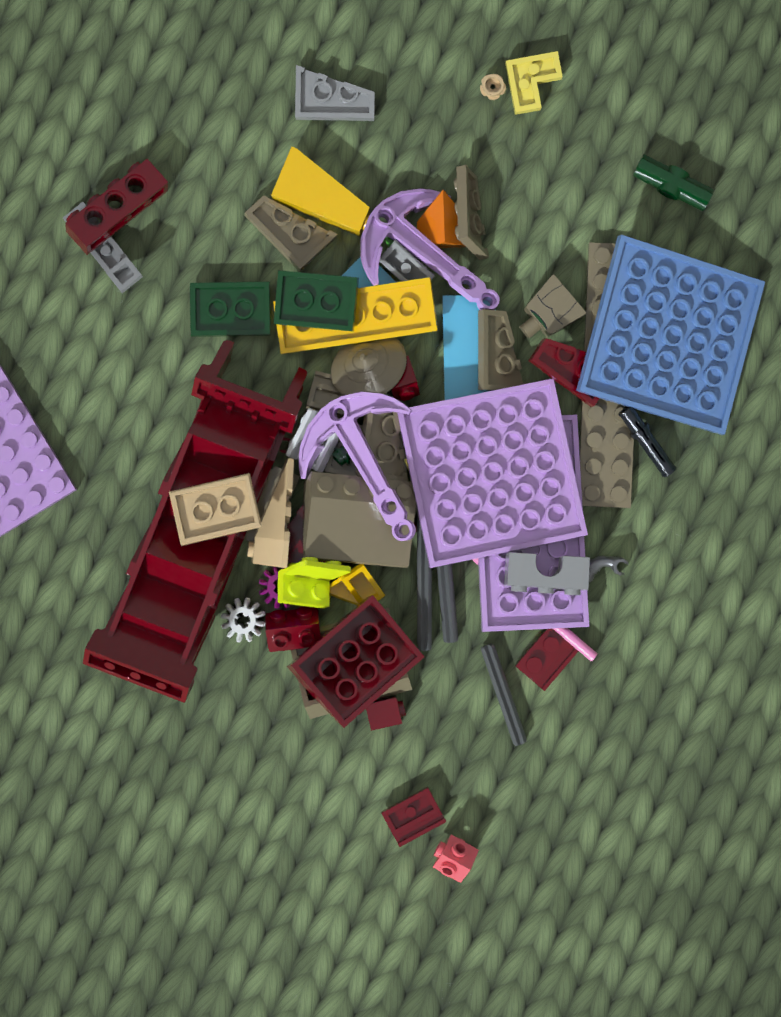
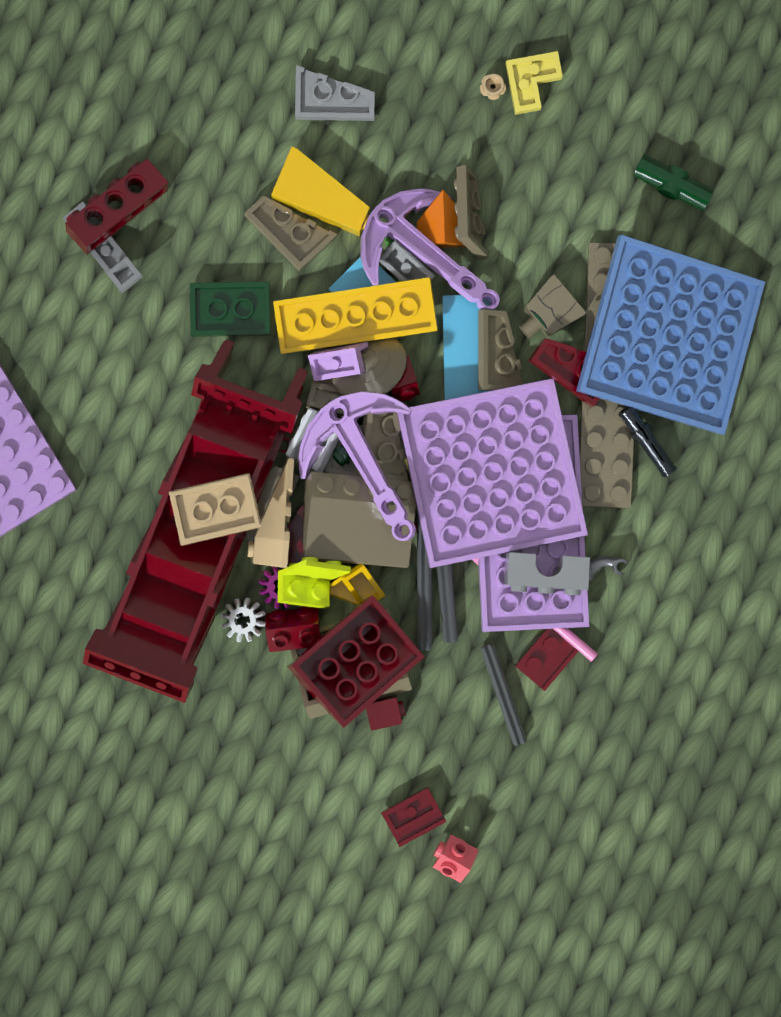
(316, 300): dark green plate -> none
(337, 361): none -> lavender panel

